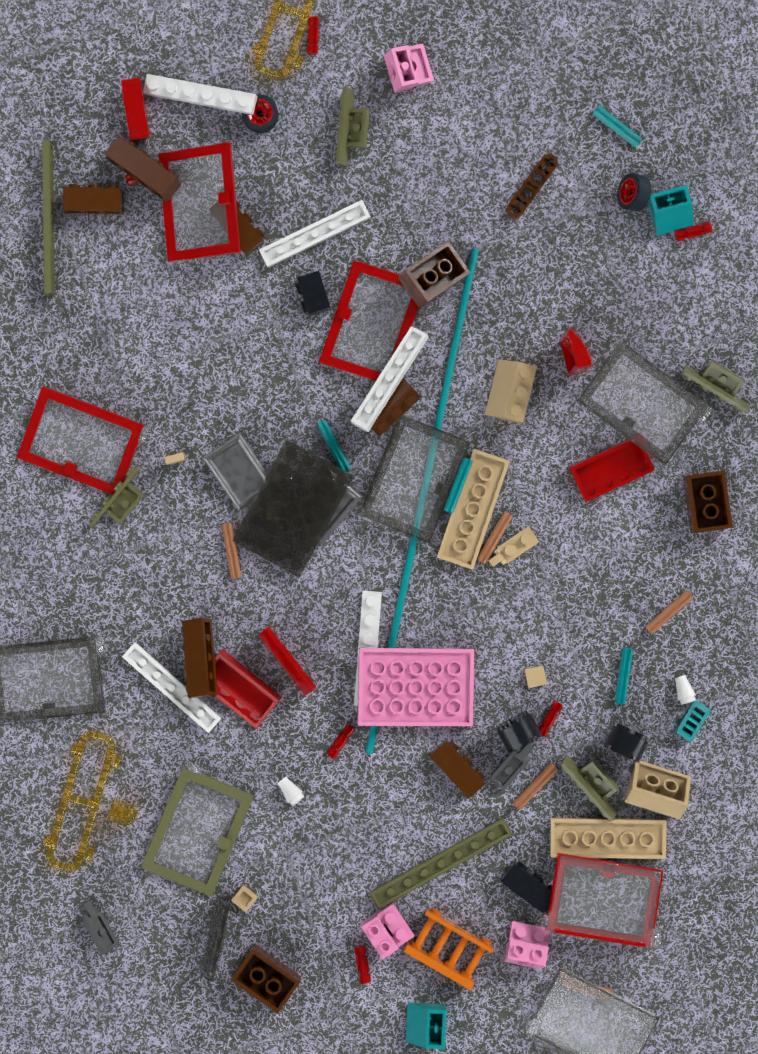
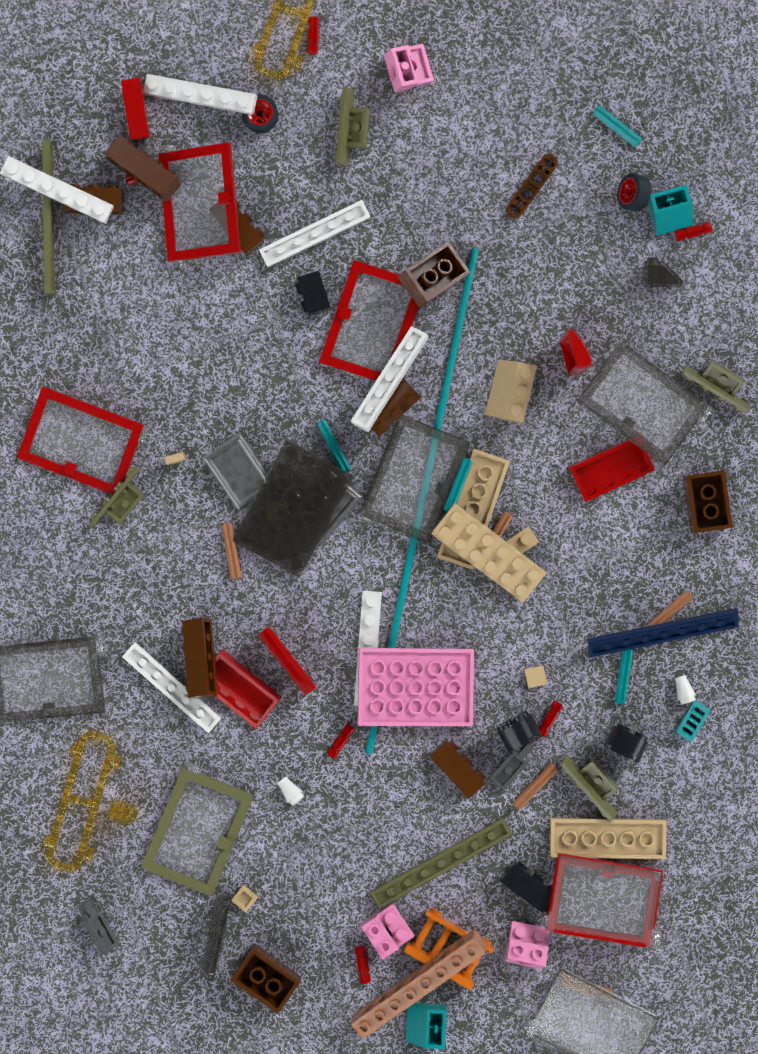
(56, 189): none -> white plate
(418, 983): none -> nougat brick
(488, 552): none -> tan plate
(658, 789): tan slope -> none
(659, 274): none -> clear smoke slope
(662, 632): none -> dark blue tile

